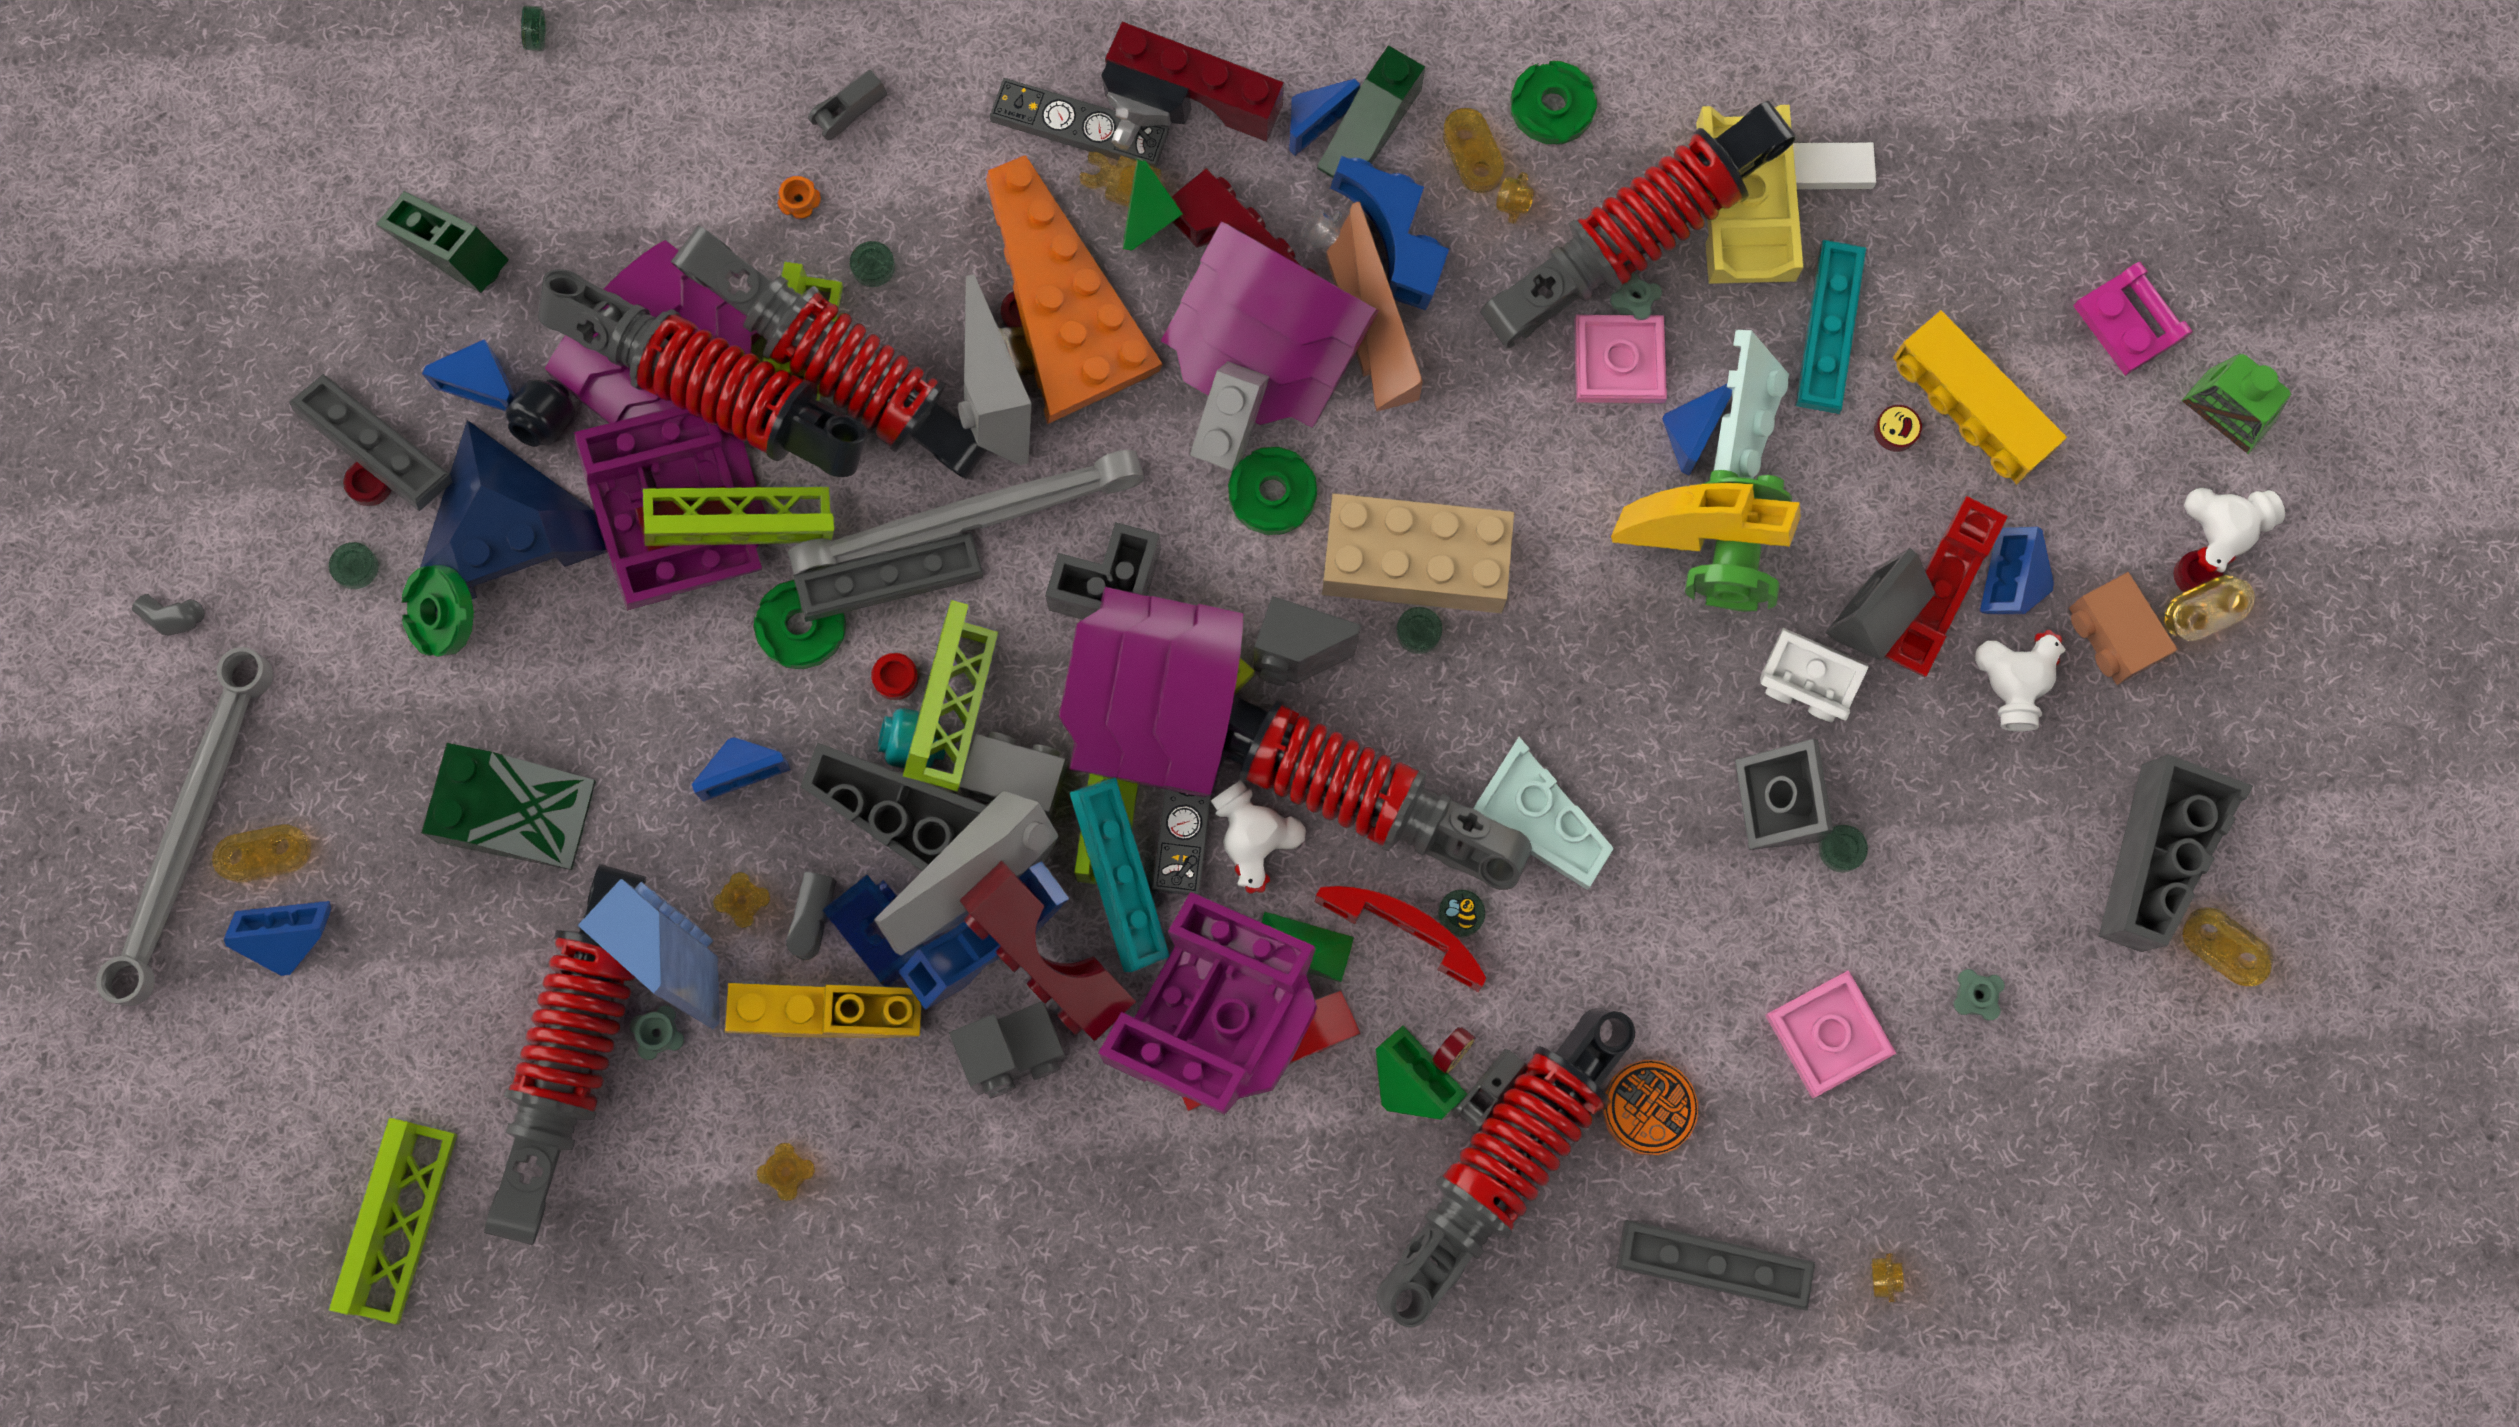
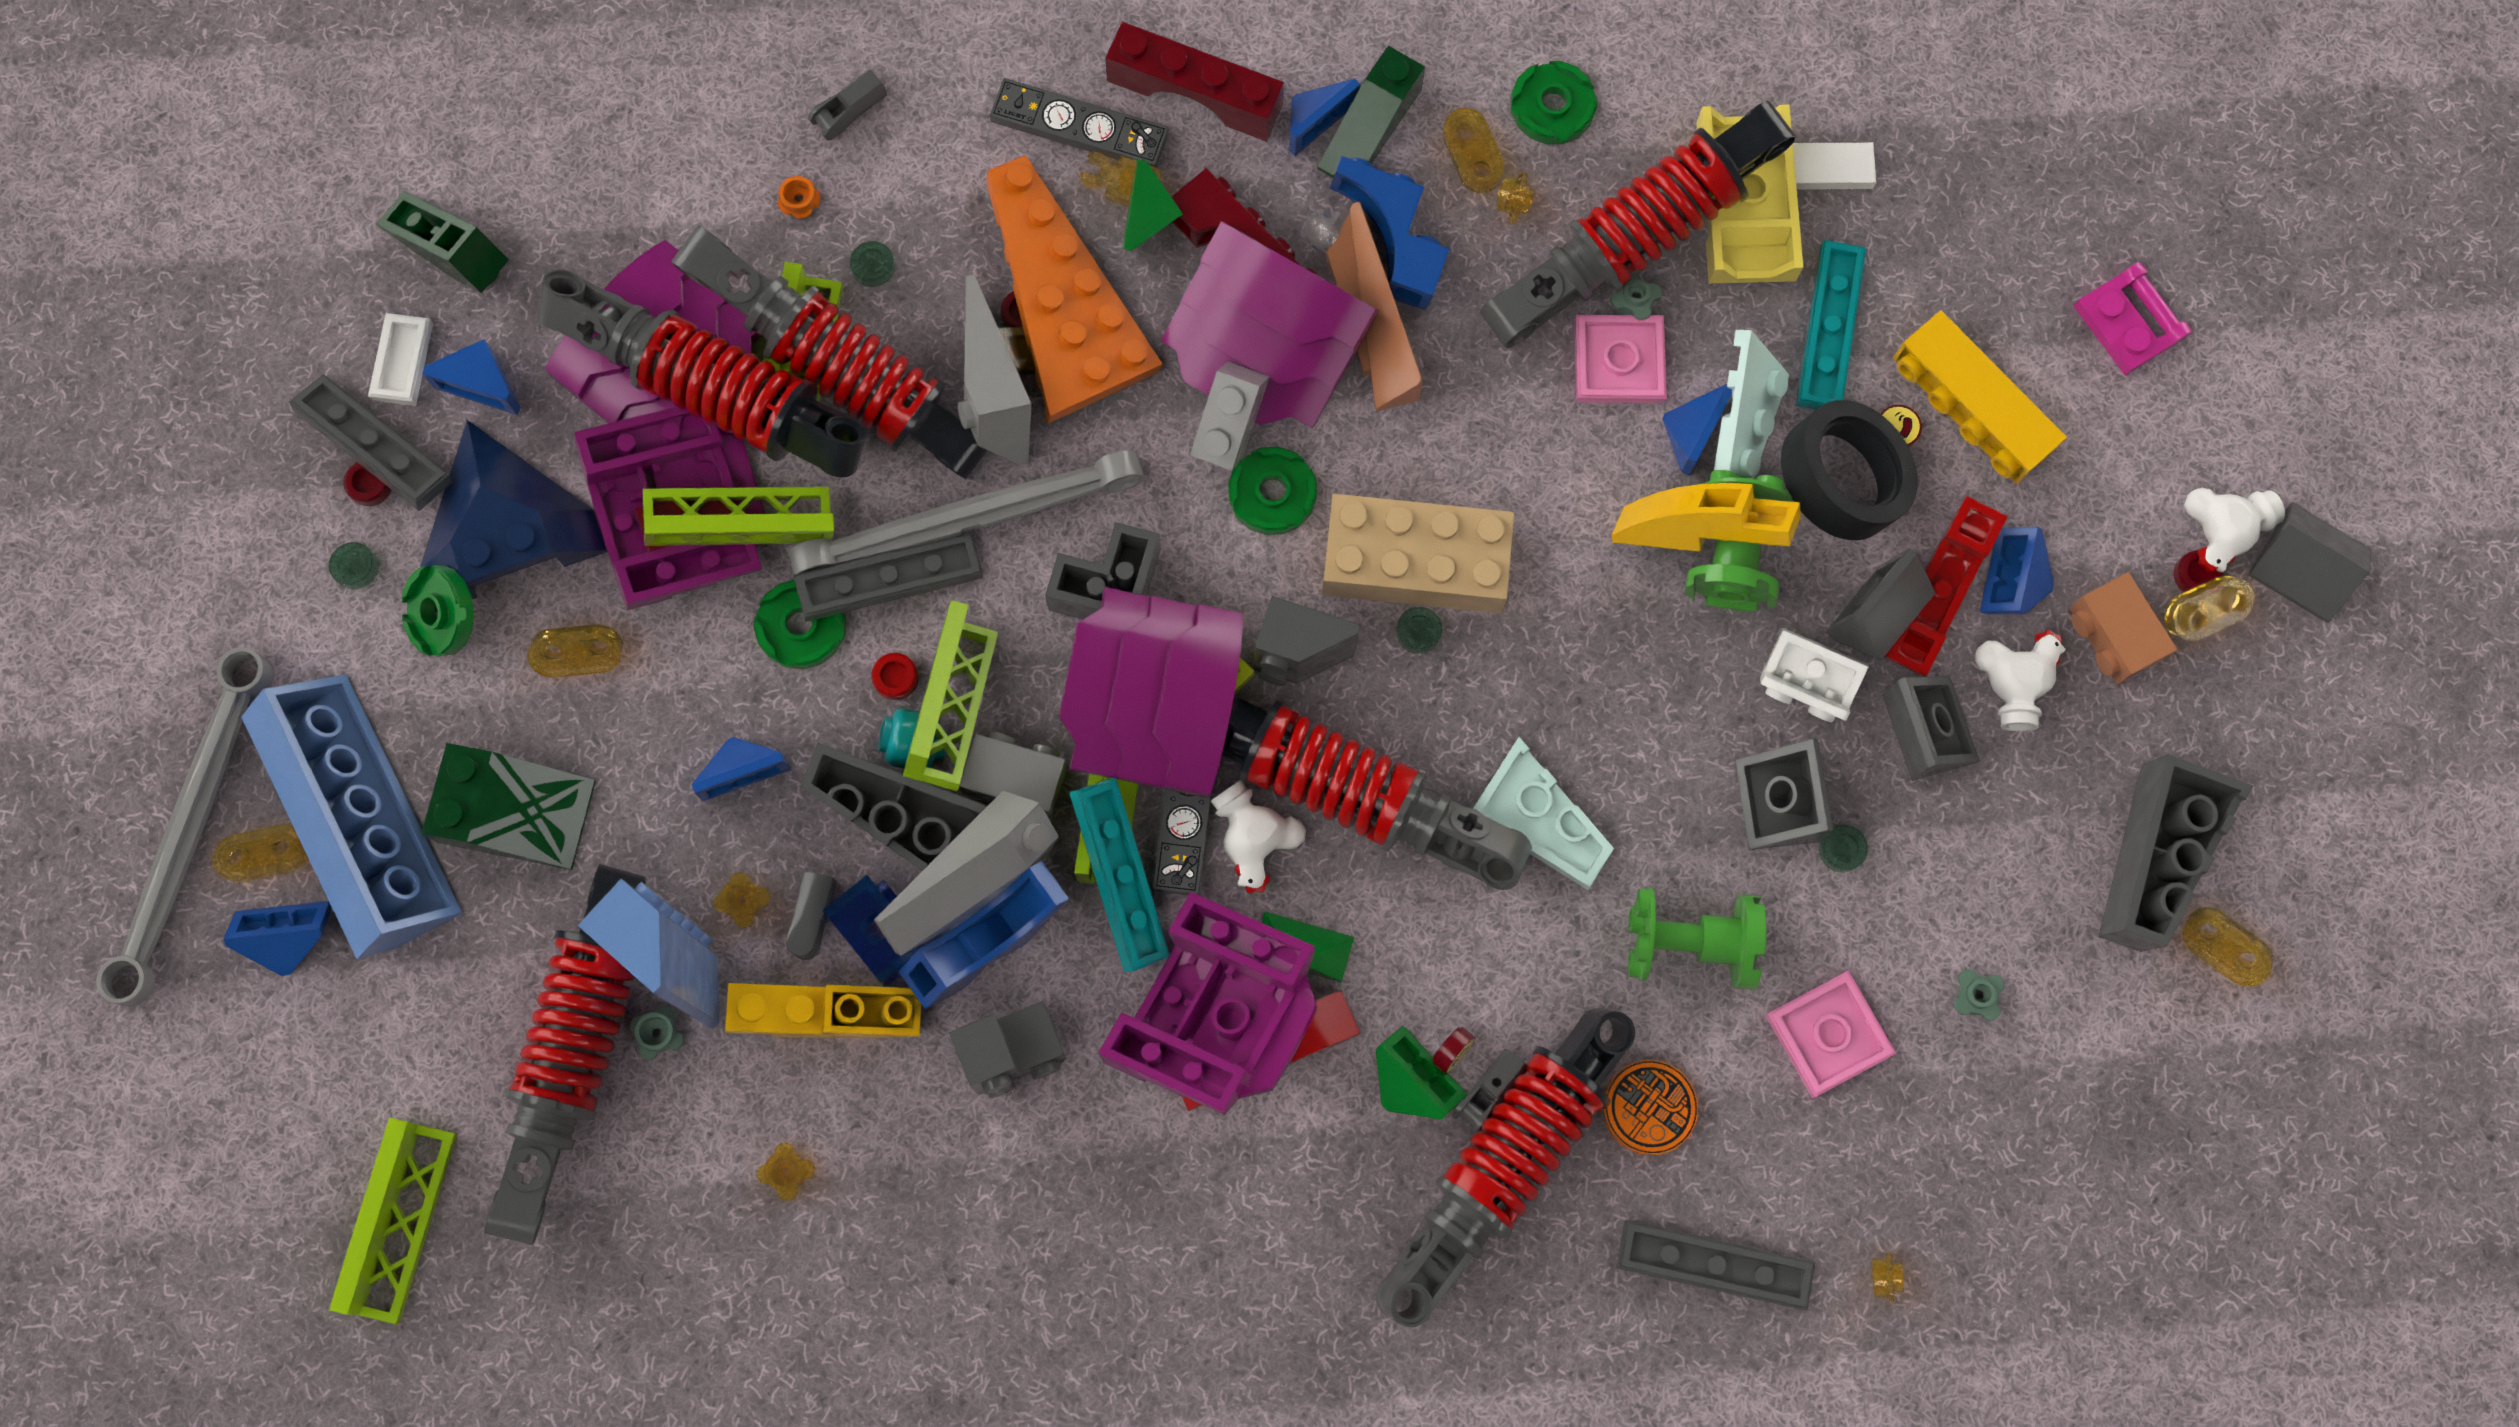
(171, 618): dark grey arm -> none
(350, 813): none -> medium blue slope
(400, 359): none -> white tile
(533, 28): clear green tile -> none
(539, 412): black head -> none
(577, 651): none -> clear yellow plate
(1009, 913): dark red arch -> none
(1142, 101): black piece -> none
(1350, 902): red slope -> none
(1461, 913): tile -> none
(1714, 939): none -> bright green piece
(1879, 445): none -> black tyre
(1929, 725): none -> dark grey slope
(2239, 399): bright green torso -> none
(2312, 563): none -> dark grey slope

